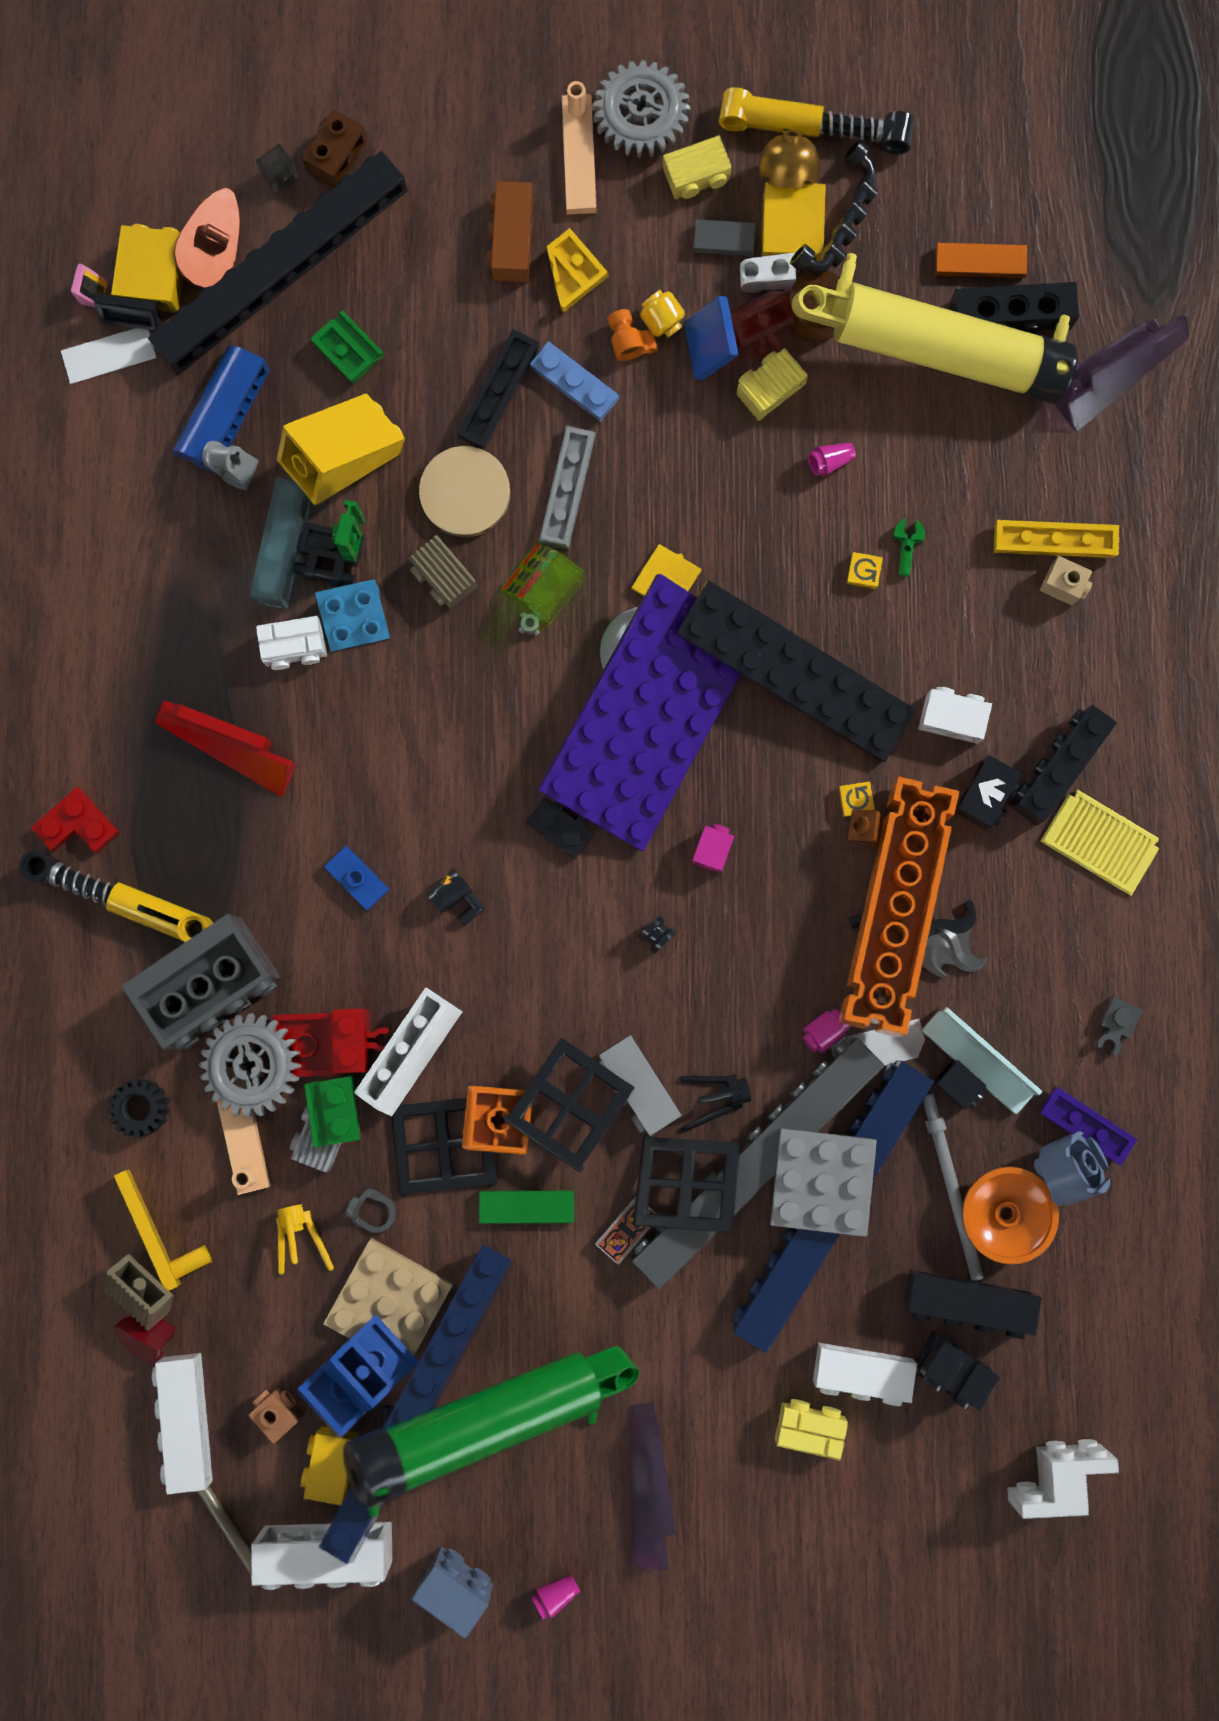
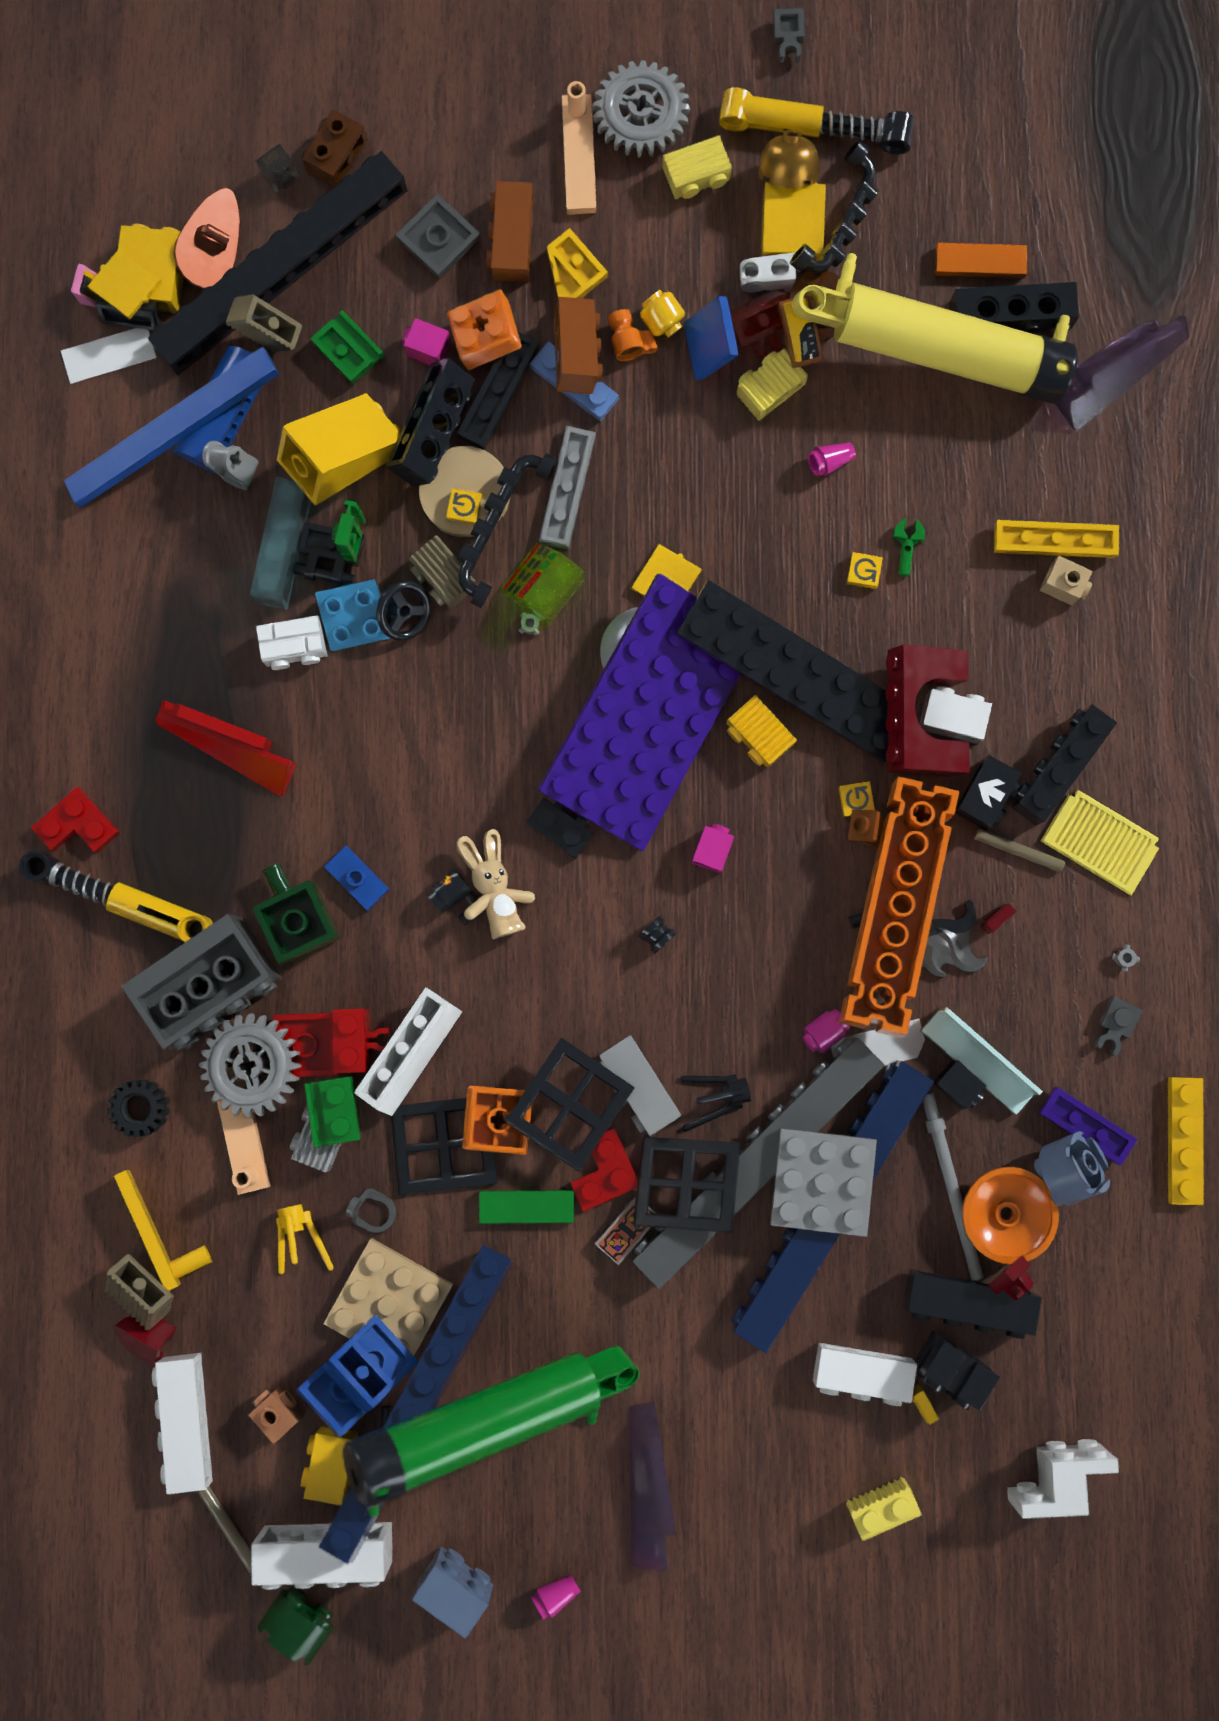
(124, 283): none -> yellow piece
(171, 427): none -> blue tile
(263, 323): none -> dark tan brick
(294, 918): none -> dark green brick
(296, 1625): none -> dark green brick
(390, 605): none -> black piece
(426, 342): none -> dark pink brick
(438, 236): none -> dark grey plate
(442, 381): none -> black brick
(464, 506): none -> yellow tile
(483, 528): none -> black bar
(484, 329): none -> orange brick
(491, 880): none -> tan animal
(577, 345): none -> dark orange brick
(613, 1175): none -> red plate
(724, 237): dark grey tile -> none
(760, 732): none -> yellow brick
(789, 31): none -> dark grey plate
(801, 335): none -> slope
(811, 1429): light yellow brick -> none
(883, 1508): none -> light yellow brick
(909, 746): none -> dark red arch
(924, 1405): none -> yellow tile
(997, 918): none -> dark red tile
(1013, 1279): none -> dark red tile
(1019, 850): none -> dark tan bar
(1125, 958): none -> light grey piece
(1185, 1141): none -> yellow plate

